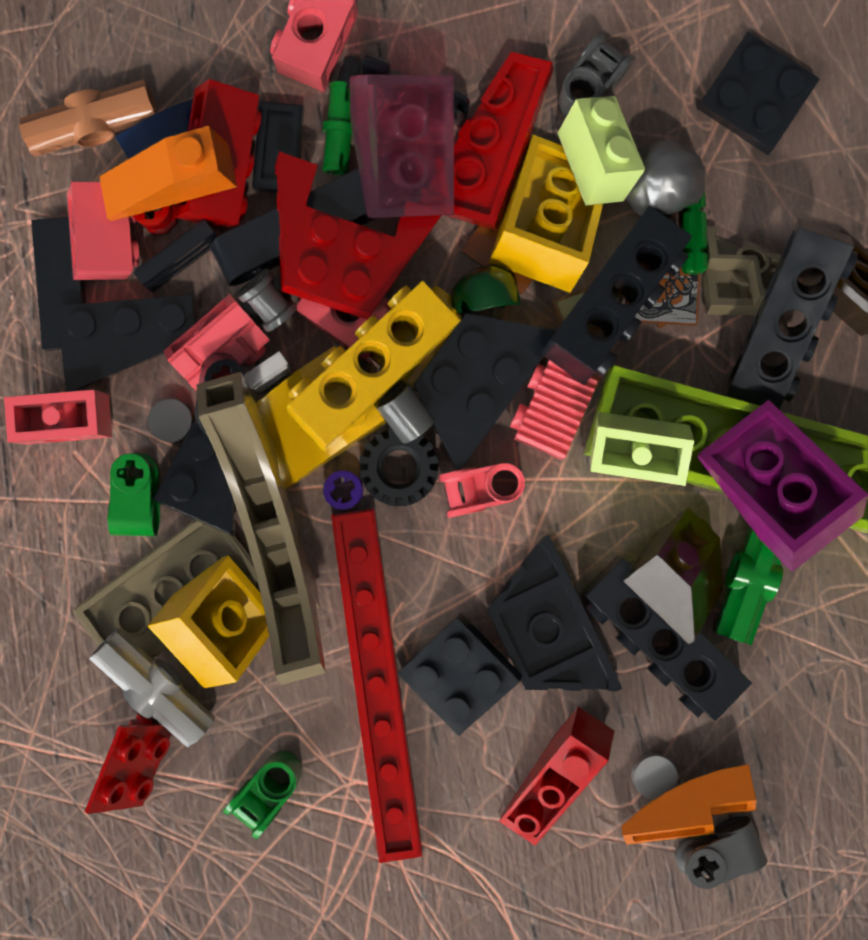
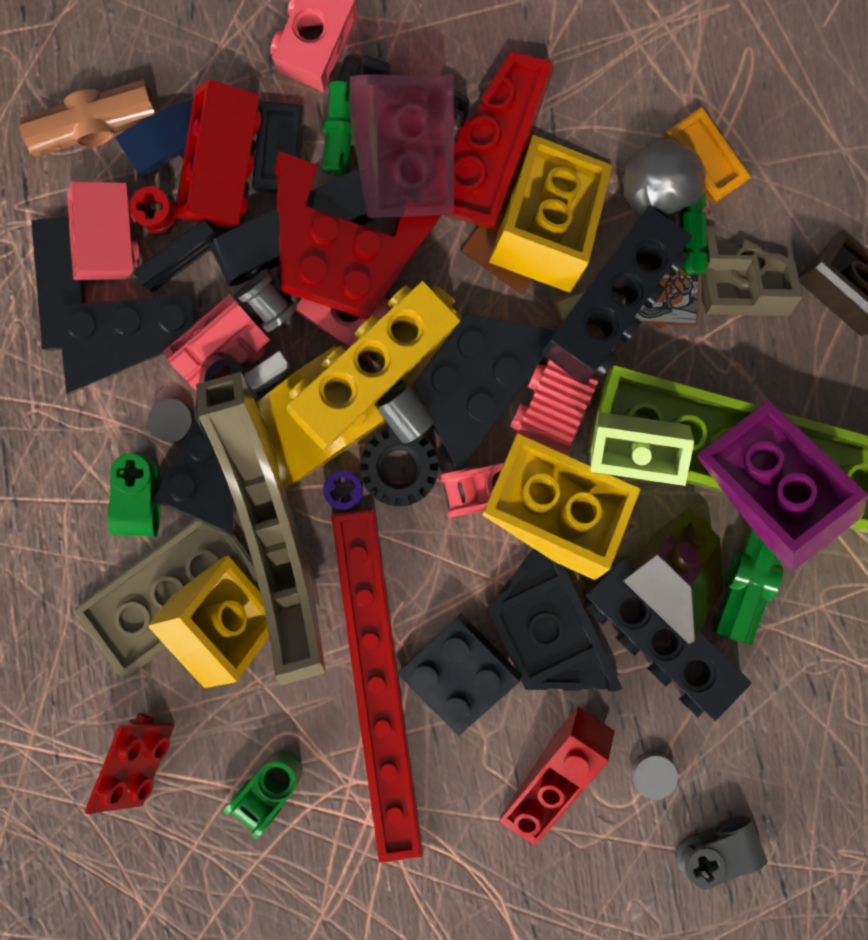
(58, 417): coral brick -> none
(152, 688): light grey piece -> none
(169, 174): orange slope -> none
(485, 289): dark green hair -> none
(561, 507): none -> yellow slope
(596, 72): dark grey piece -> none
(600, 150): yellowish green brick -> none
(690, 807): orange slope -> none
(721, 164): none -> light orange tile
(758, 93): black plate -> none
(806, 248): black brick -> none

